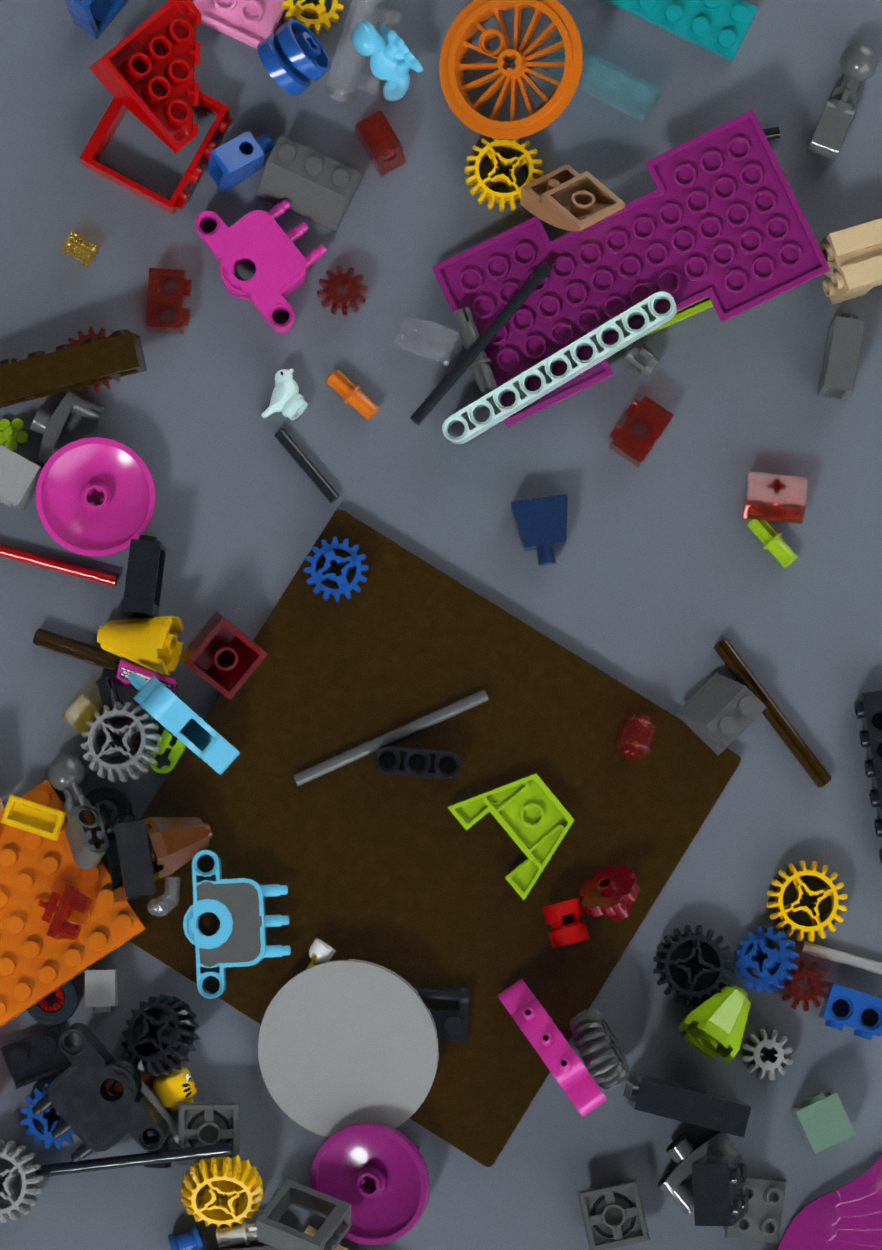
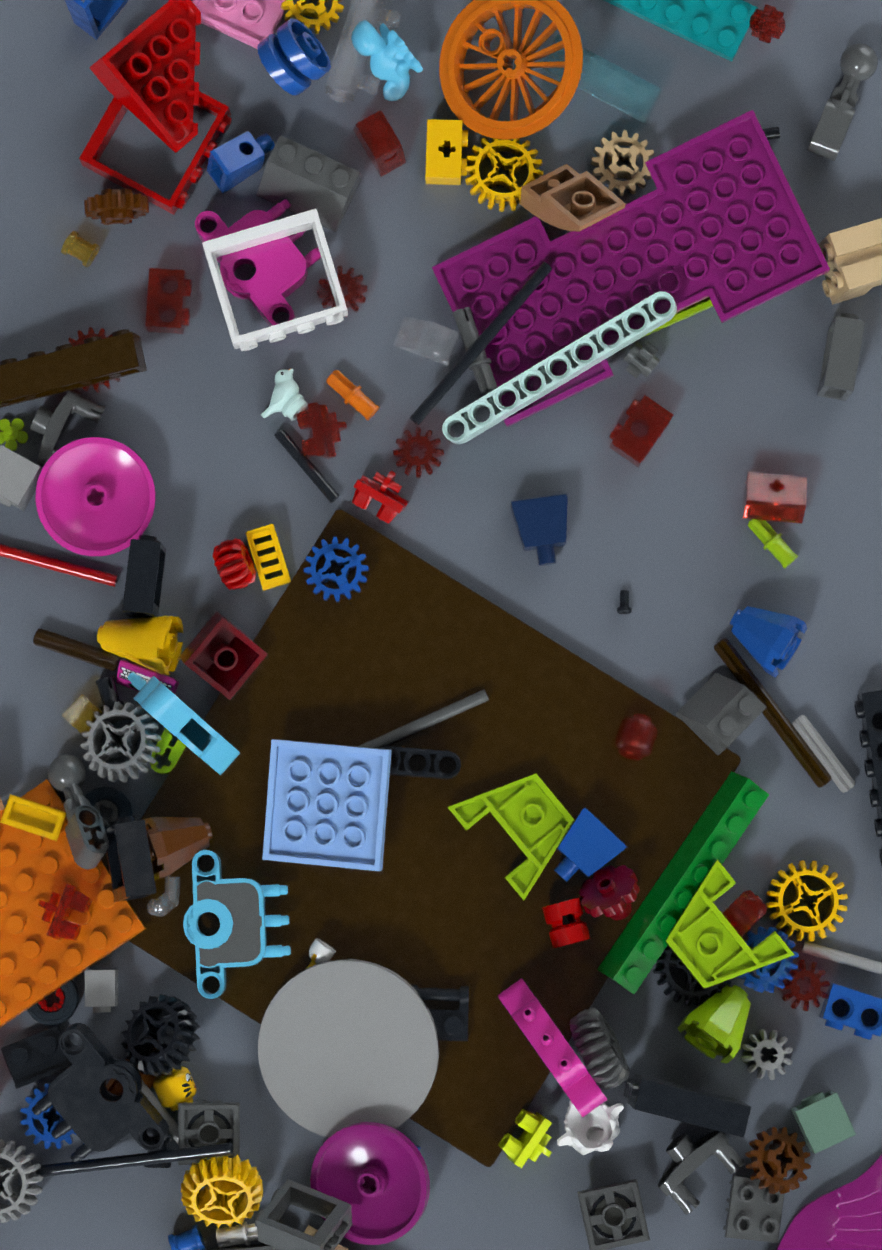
(116, 206): none -> reddish brown gear
(234, 564): none -> red gear
(259, 533): none -> yellow slope
(263, 234): none -> white window
(325, 430): none -> clear red hips
(327, 804): none -> light blue plate
(391, 502): none -> red hips
(422, 443): none -> clear red gear
(443, 169): none -> yellow brick
(532, 1140): none -> neon yellow hips
(587, 846): none -> blue torso
(592, 1131): none -> white hair
(614, 153): none -> tan gear
(624, 603): none -> black piece
(709, 840): none -> green brick
(711, 944): none -> lime wing
(719, 1190): black brick -> none
(745, 912): none -> clear red gear
(767, 23): none -> clear red gear
(768, 636): none -> blue cone
(772, 1164): none -> reddish brown gear
(823, 753): none -> light grey axle

